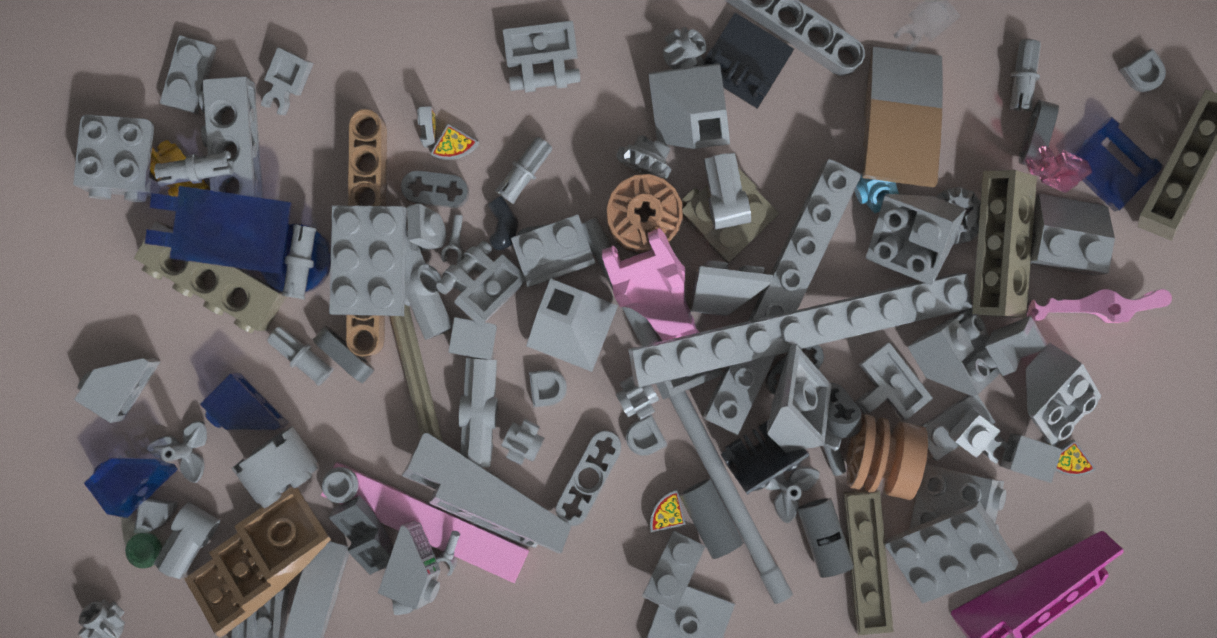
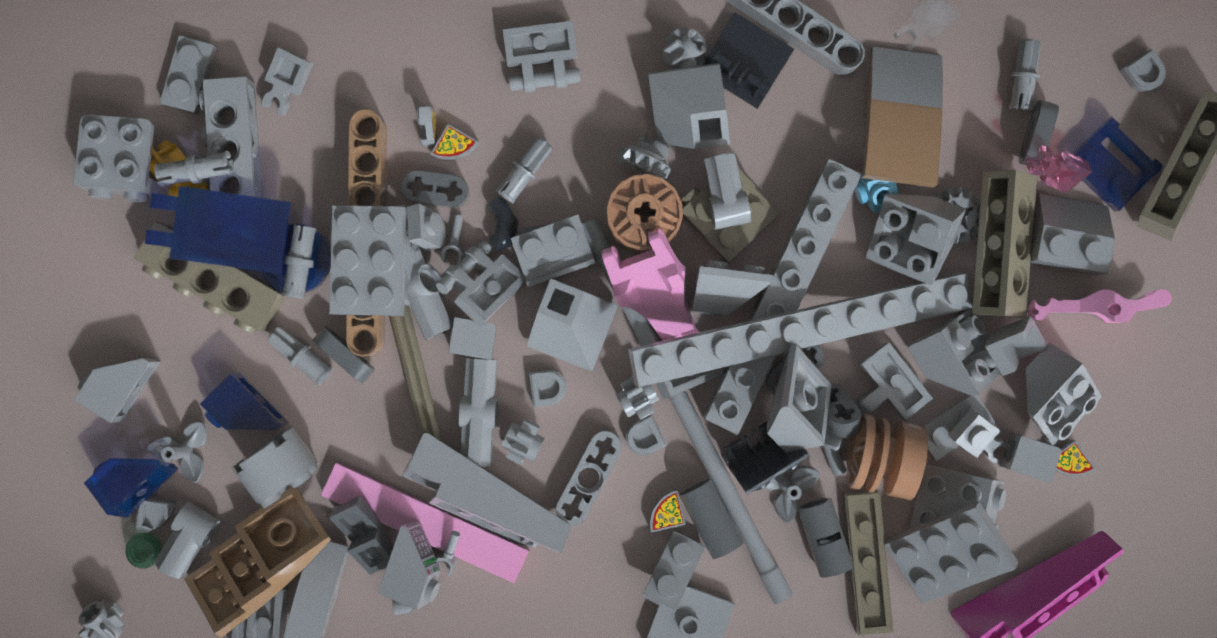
(340, 485): light grey plate -> none

